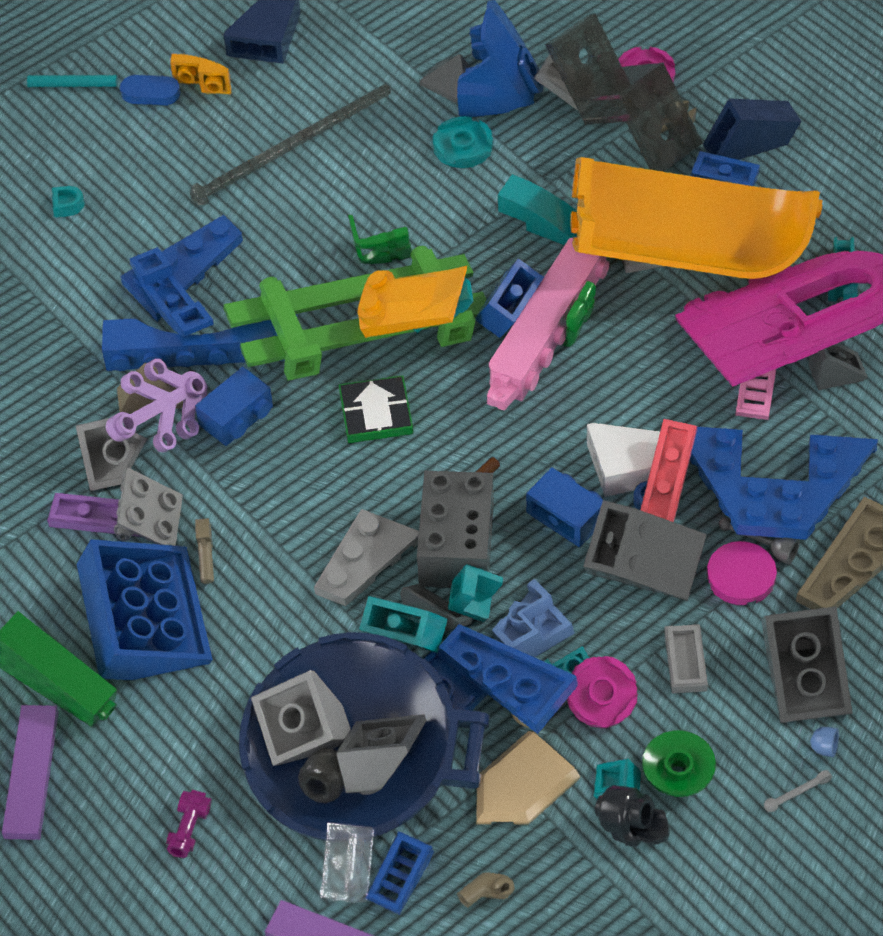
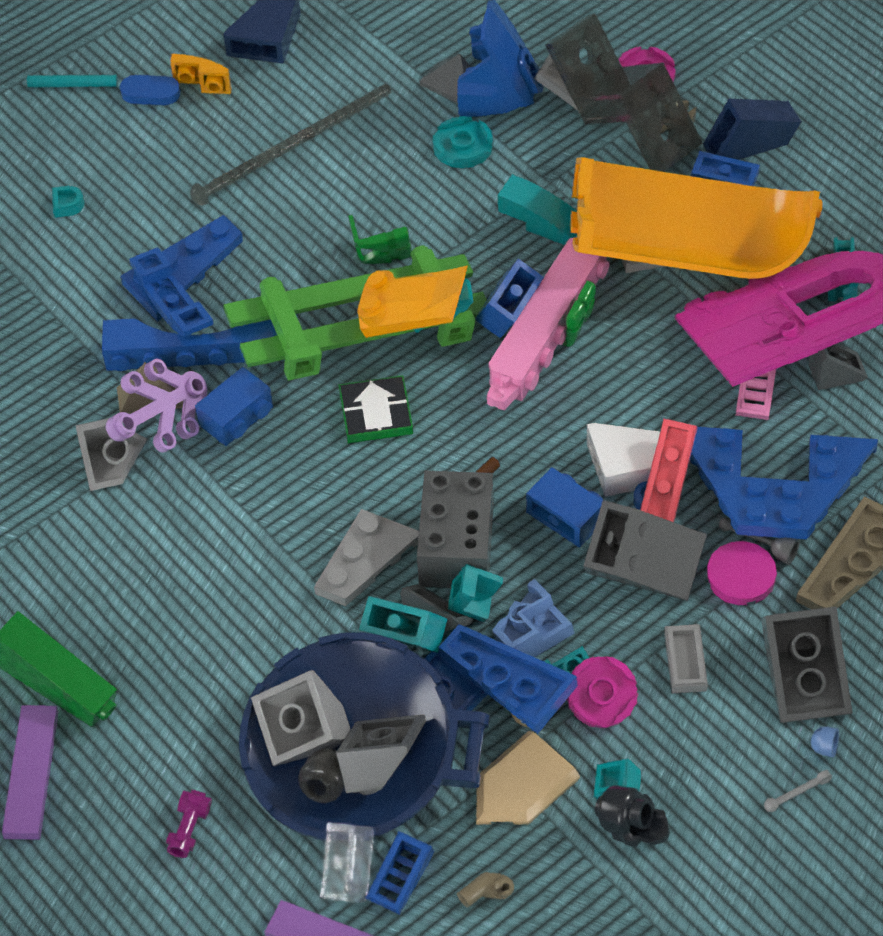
(83, 513): medium lavender tile -> none
(142, 609): blue slope -> none
(147, 510): light grey hinge -> none
(205, 546): dark tan bar -> none
(679, 750): green dish -> none

